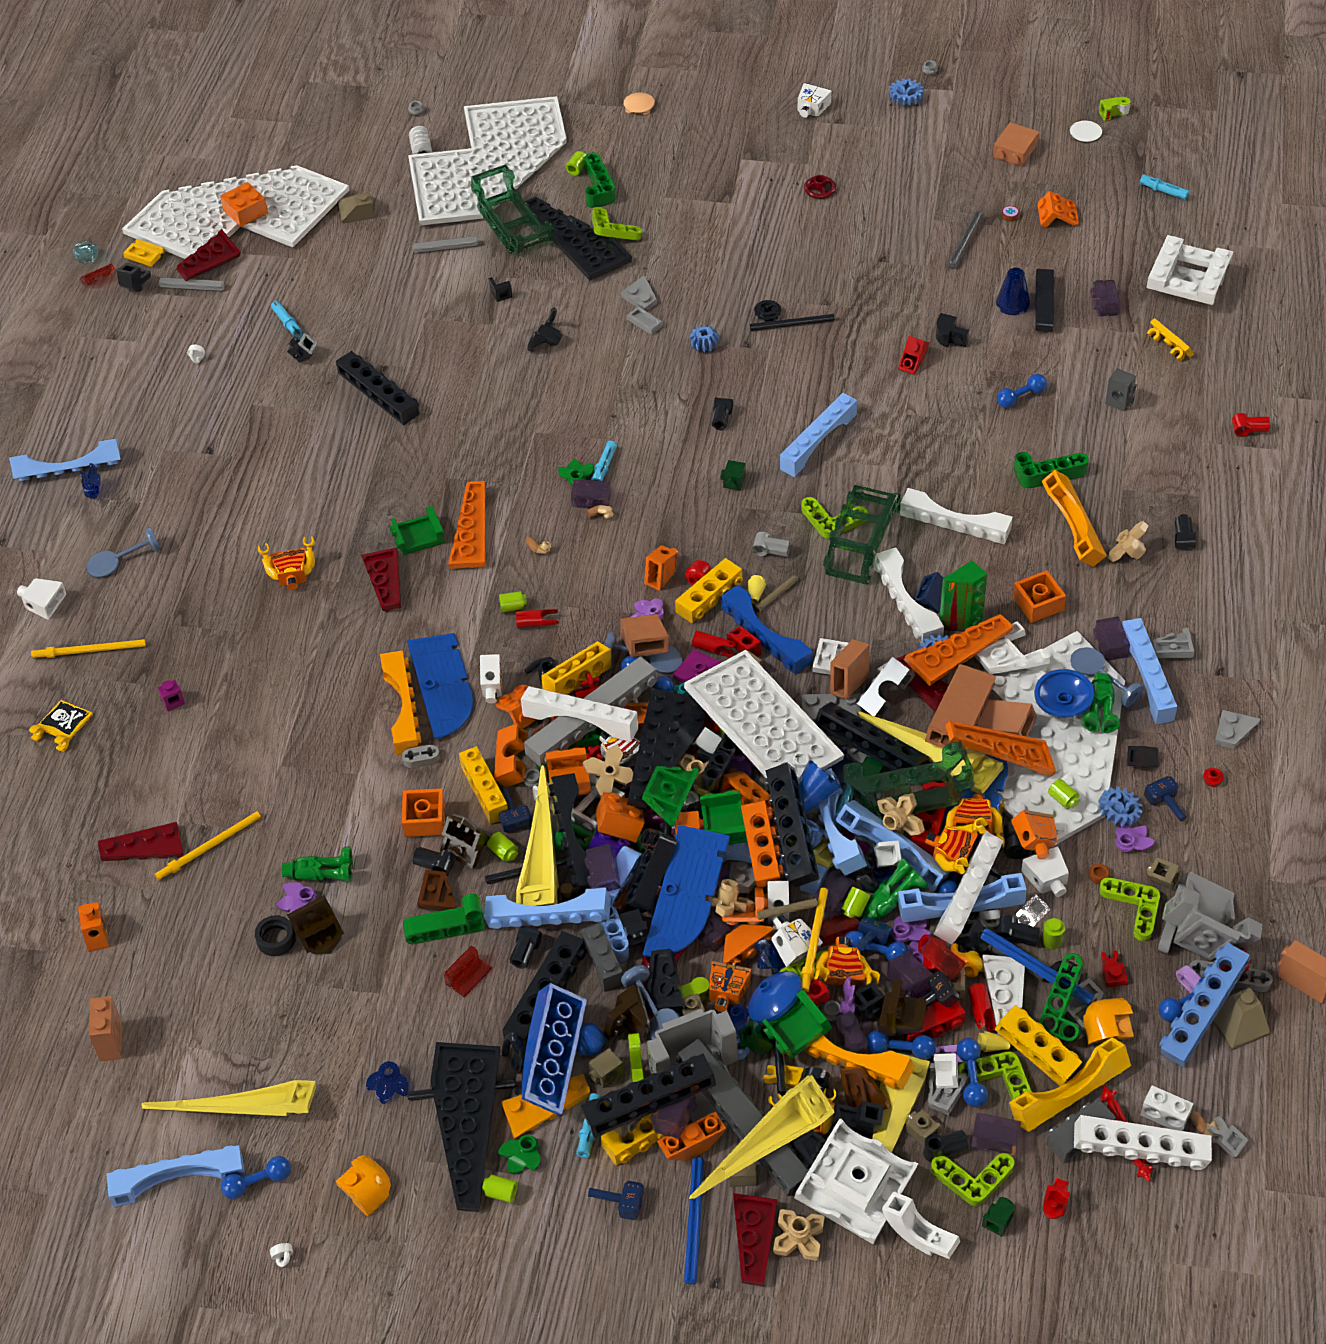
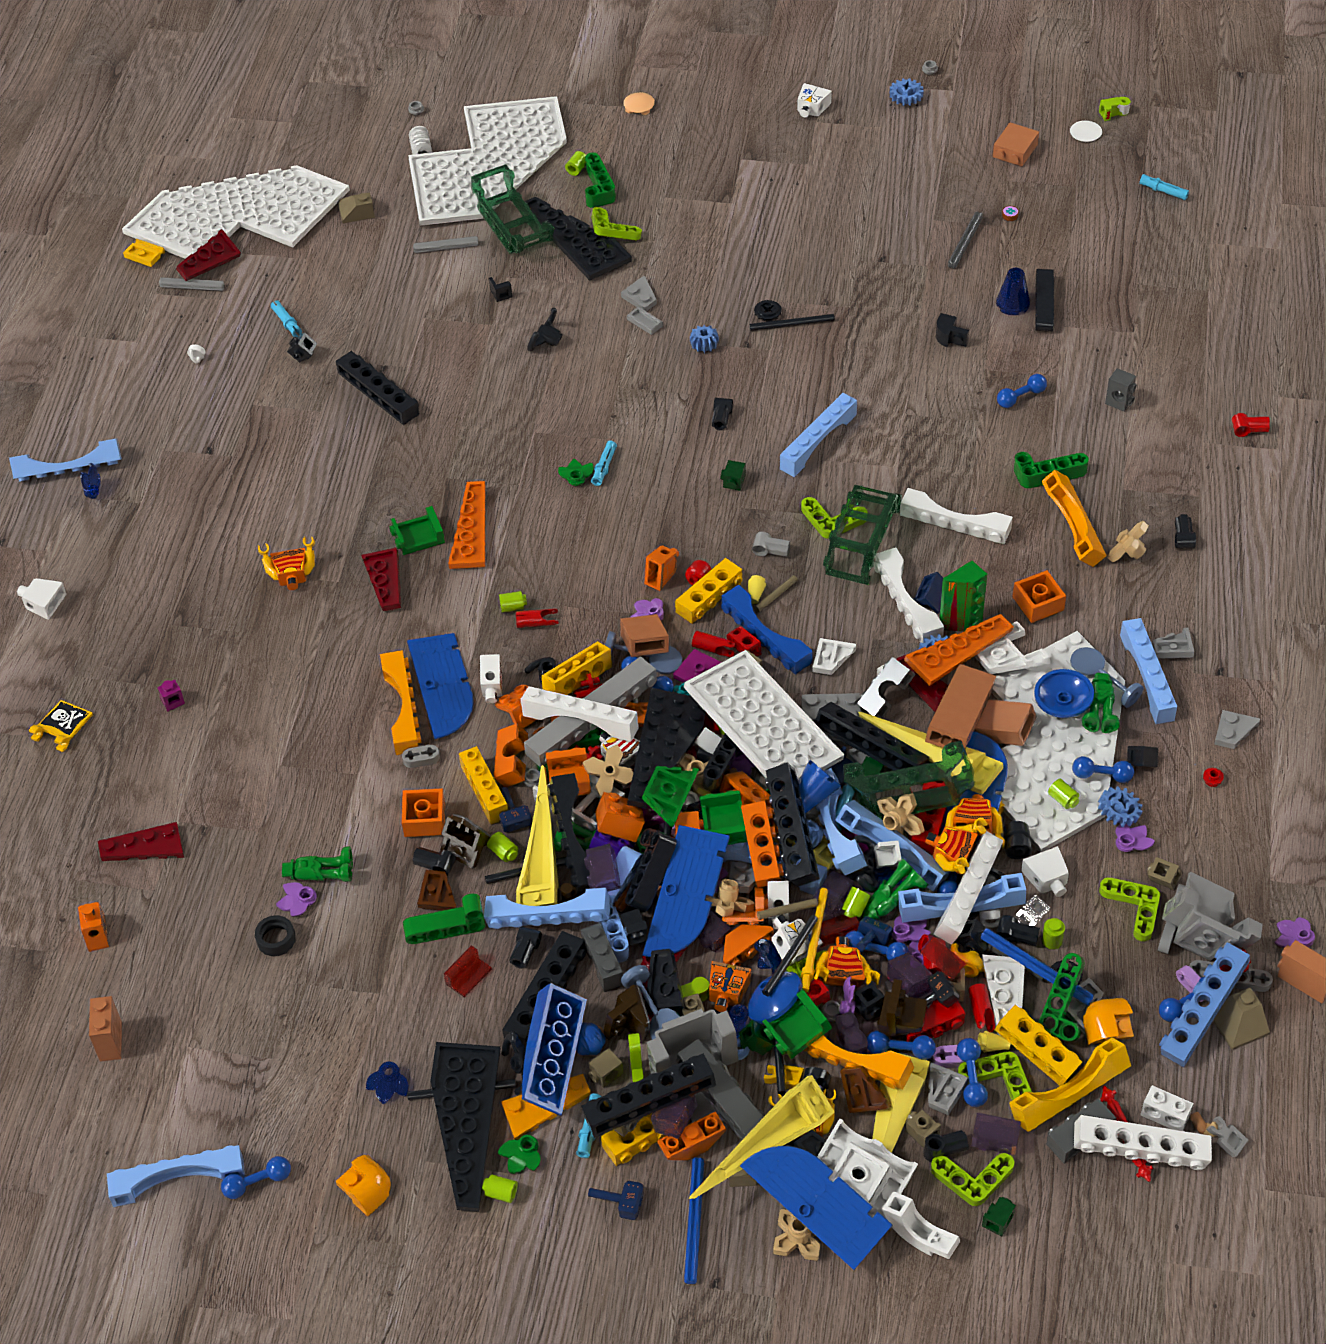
(52, 652): yellow bar -> none
(85, 251): clear light blue head -> none
(91, 277): clear red plate -> none
(106, 562): sand blue piece -> none
(132, 276): black brick -> none
(174, 865): yellow bar -> none
(244, 204): orange brick -> none
(273, 1100): light yellow plate -> none
(281, 1251): white tile -> none
(316, 926): dark brown piece -> none
(543, 548): arm -> none
(590, 493): clear purple brick -> none
(600, 509): arm -> none
(754, 1235): dark red wing -> none
(790, 955): none -> black piece
(819, 184): dark red piece -> none
(823, 1206): none -> blue door
(849, 669): nougat brick -> none
(862, 1120): black brick -> none
(913, 354): red slope -> none
(946, 1070): white panel -> none
(1014, 748): orange wing -> none
(1035, 831): orange torso -> none
(1054, 206): orange bracket -> none
(1056, 1199): red hips -> none
(1084, 768): none -> blue piece
(1098, 873): dark orange tile -> none
(1105, 298): clear purple brick -> none
(1111, 638): clear purple brick -> none
(1113, 972): red plate -> none
(1162, 791): dark blue piece -> none
(1170, 339): yellow plate -> none
(1187, 282): white piece -> none
(1294, 931): none -> medium lavender plate

